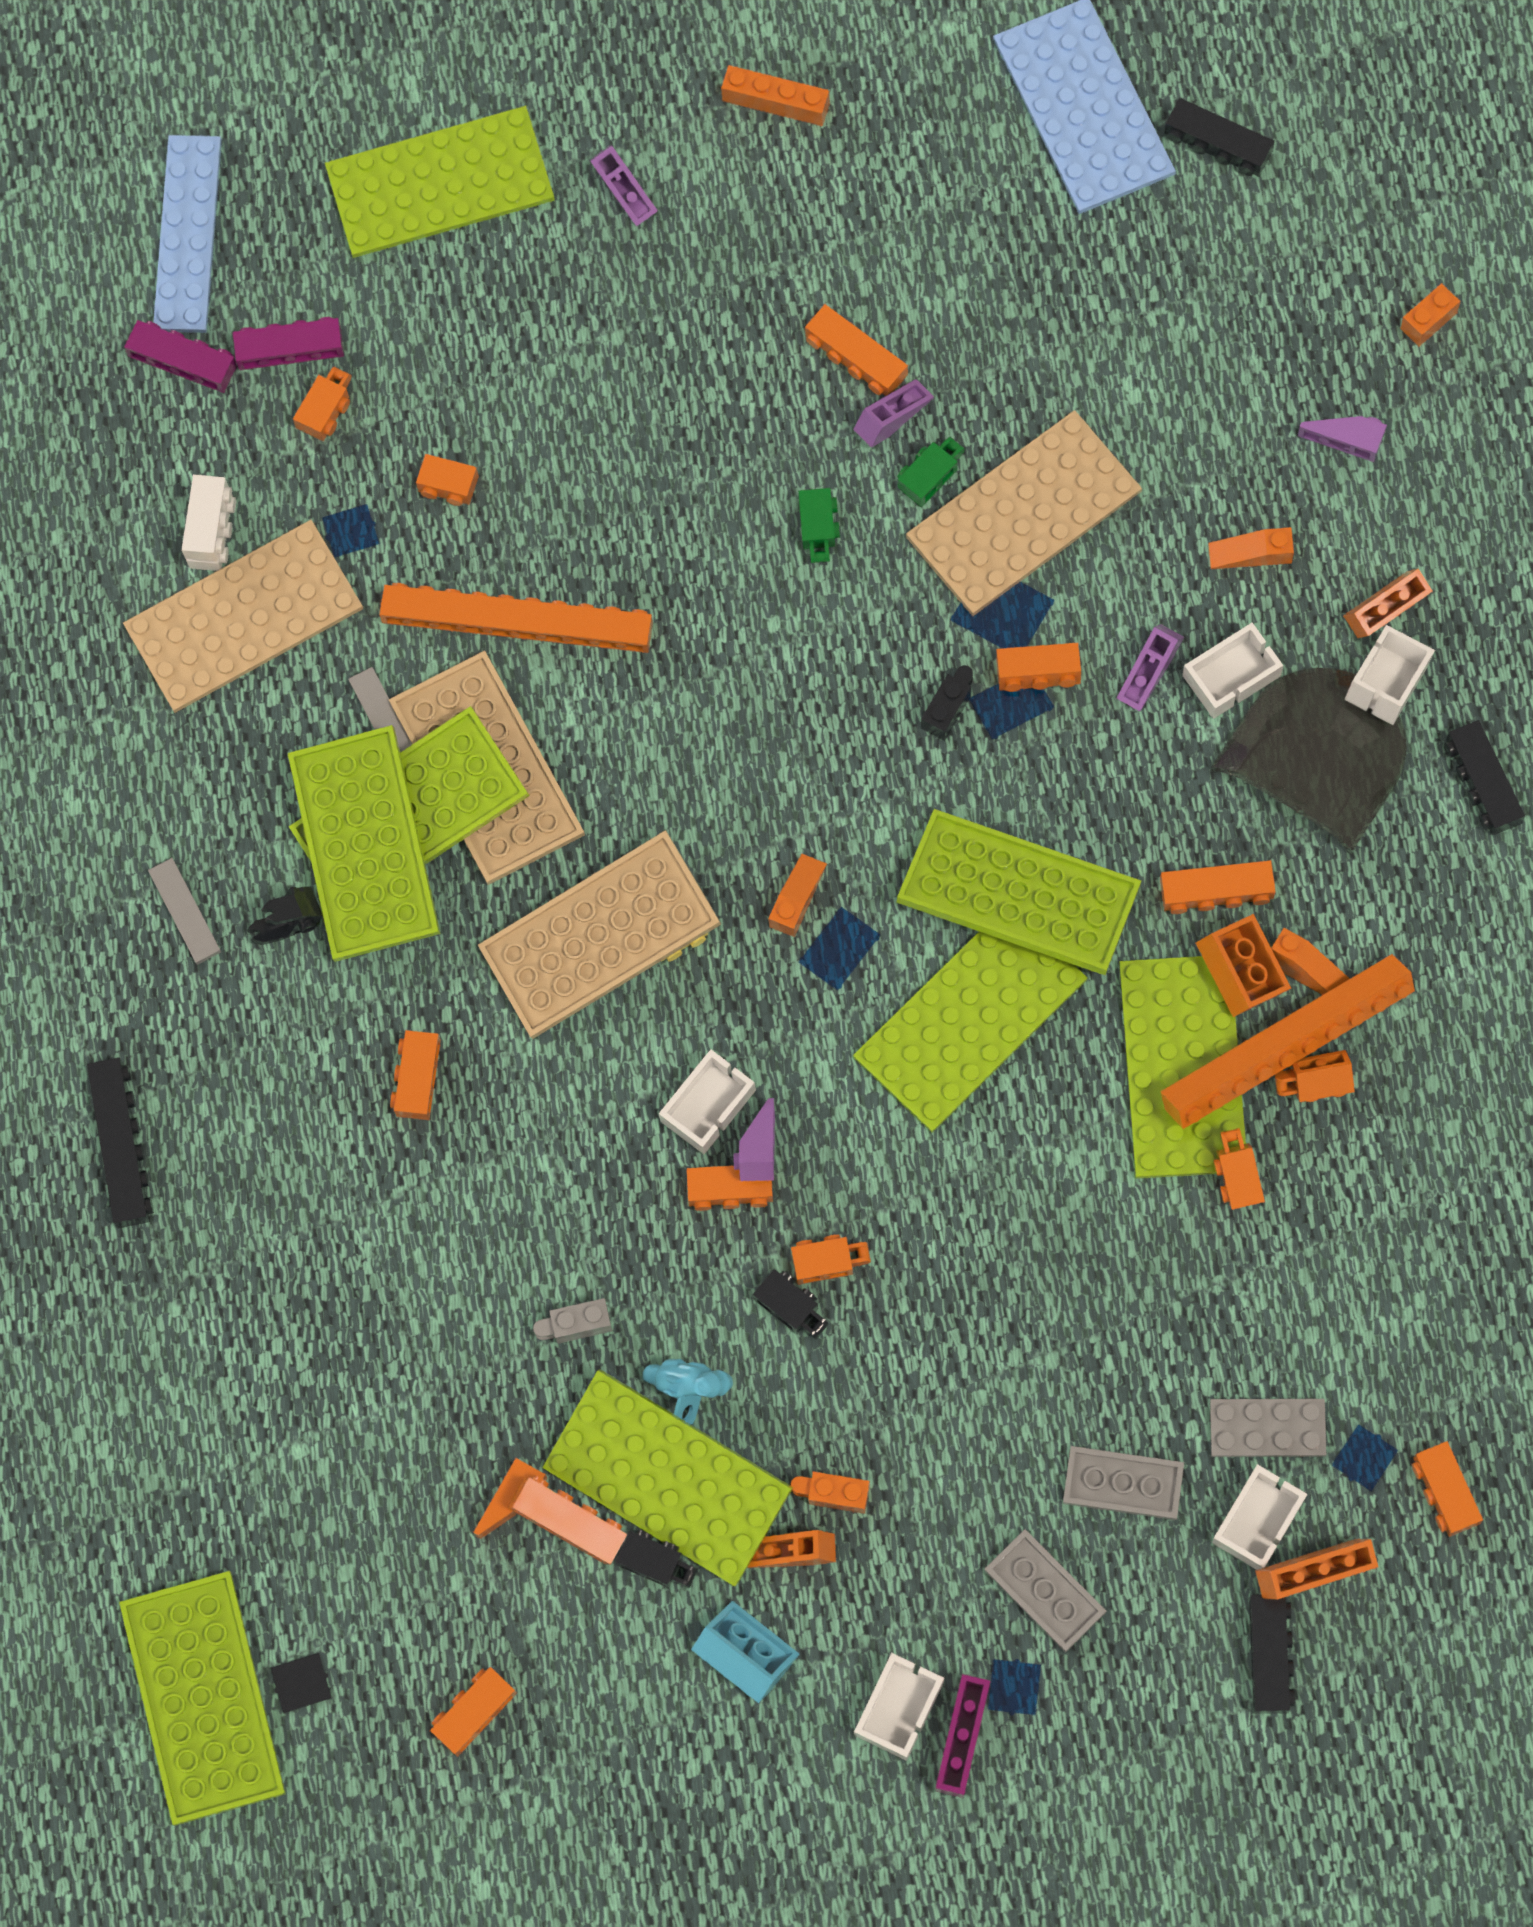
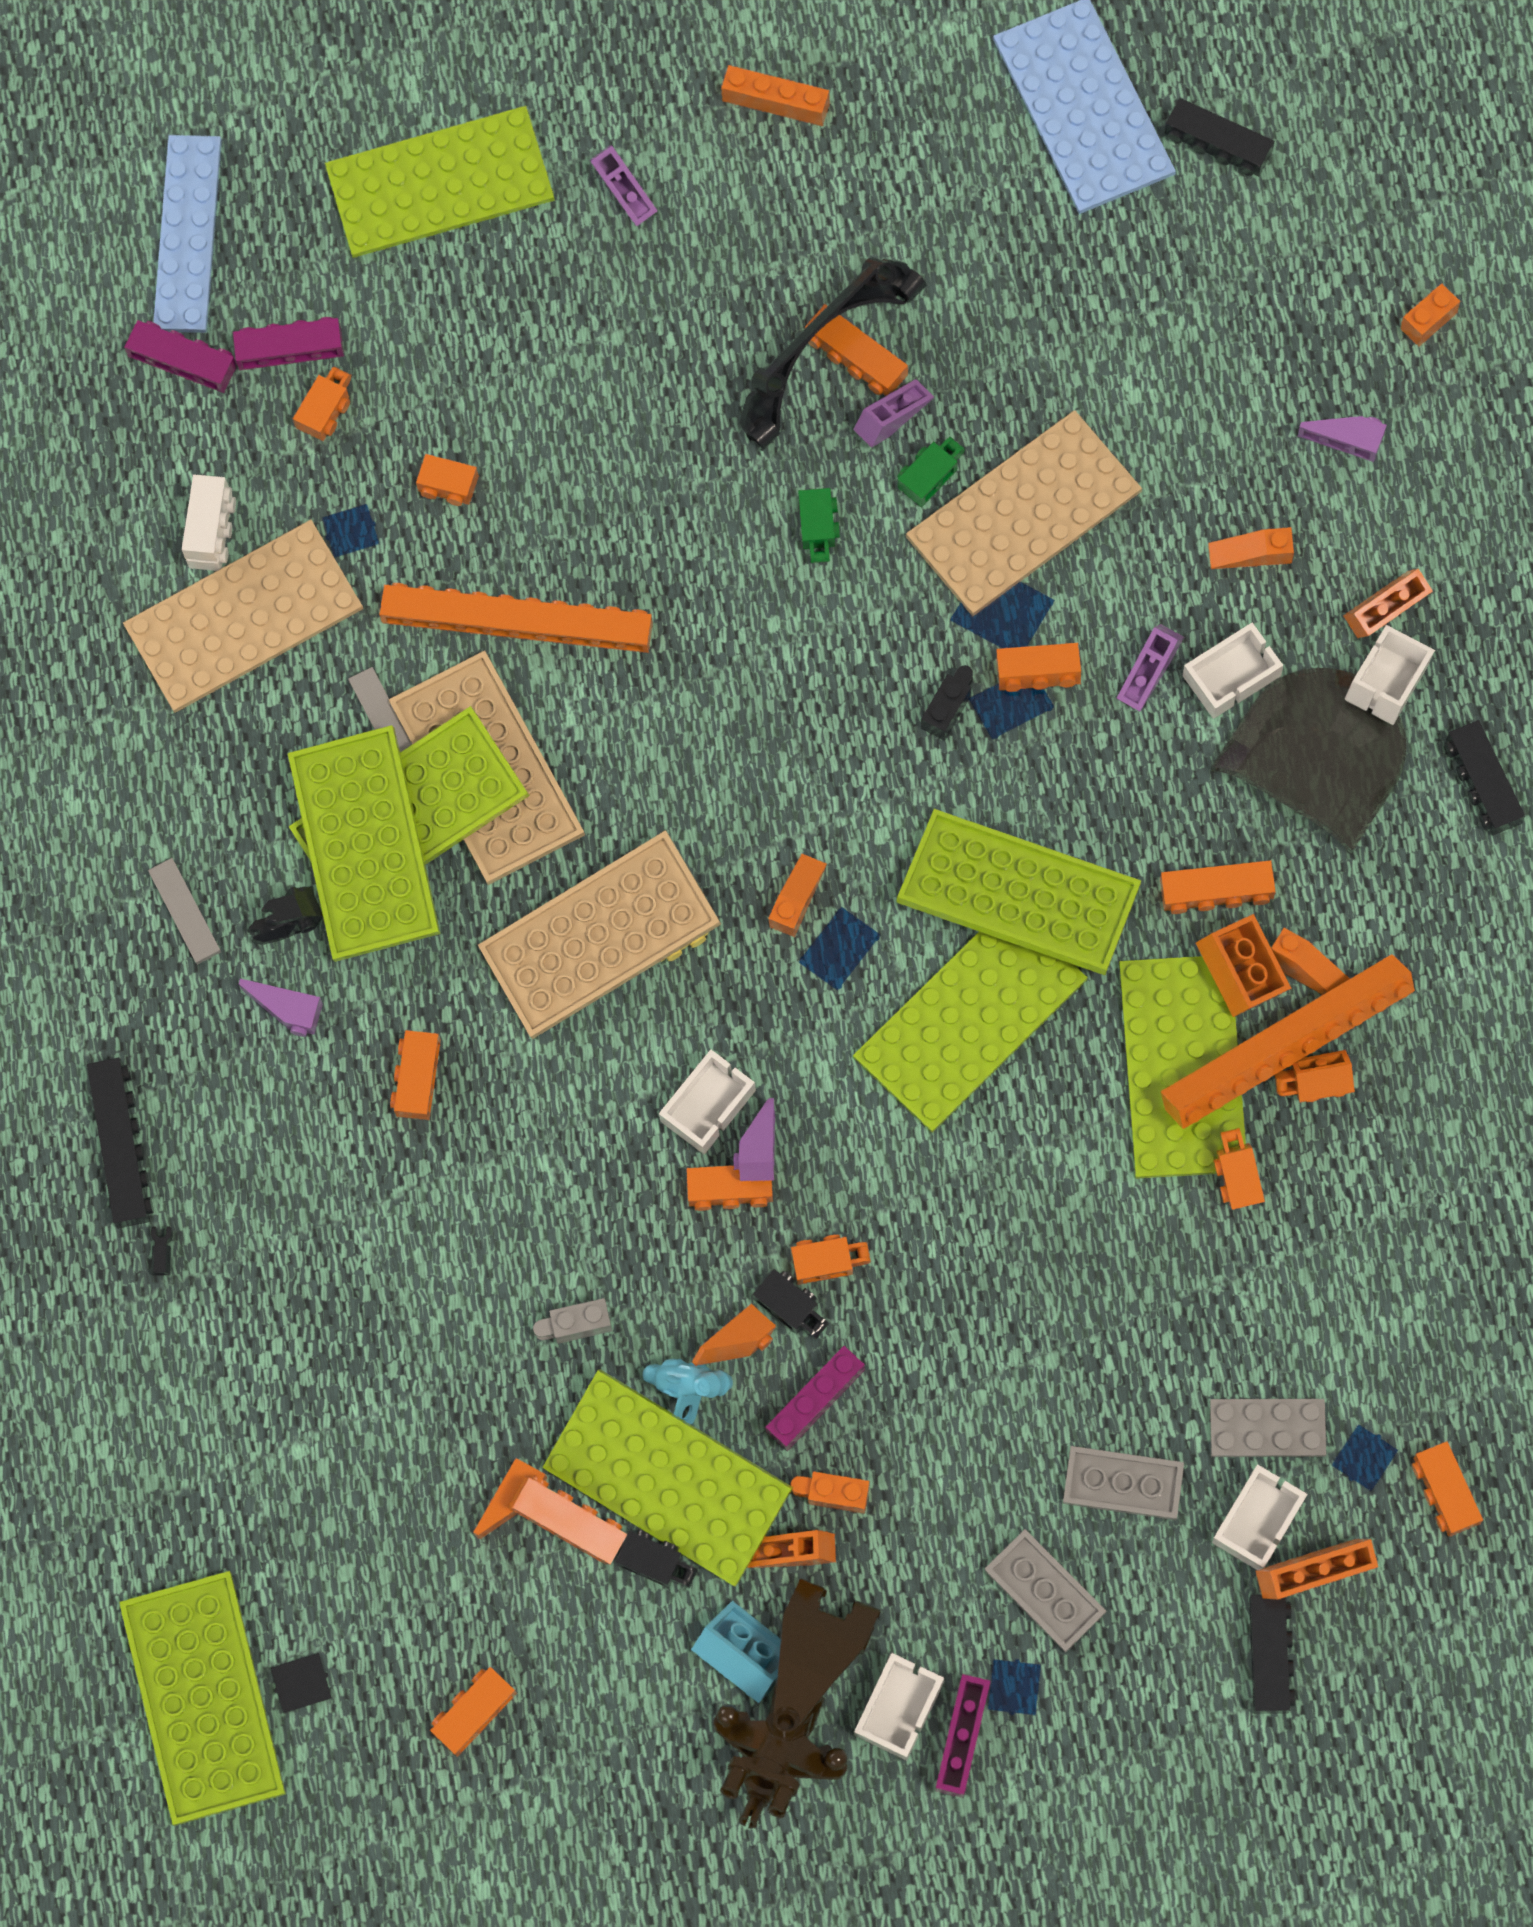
(161, 1253): none -> black bar
(291, 1008): none -> medium lavender slope
(738, 1338): none -> orange slope
(777, 1750): none -> dark brown piece
(815, 1398): none -> magenta brick
(876, 283): none -> black panel

